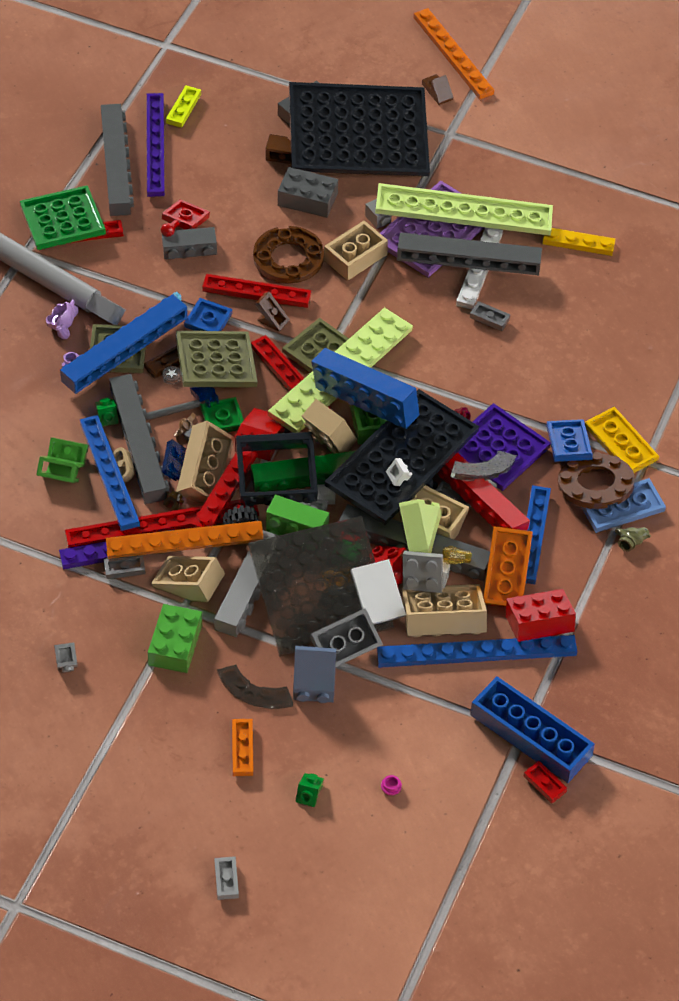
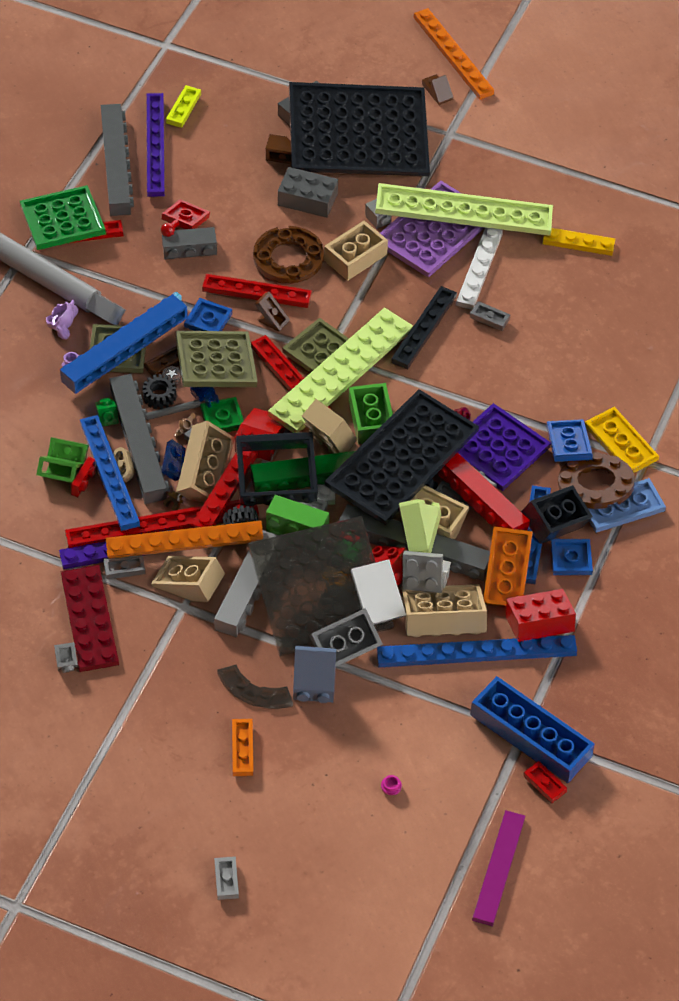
(81, 480): none -> red plate
(89, 618): none -> dark red plate
(159, 383): none -> black tyre
(175, 638): bright green brick -> none
(309, 789): green bracket -> none
(365, 388): blue brick -> none
(398, 472): white tile -> none
(424, 327): none -> black plate
(454, 555): clear yellow cone -> none
(469, 254): dark grey brick -> none
(491, 469): clear smoke tile -> none
(498, 868): none -> magenta tile
(557, 514): none -> black brick
(571, 557): none -> blue plate
(631, 537): olive animal -> none

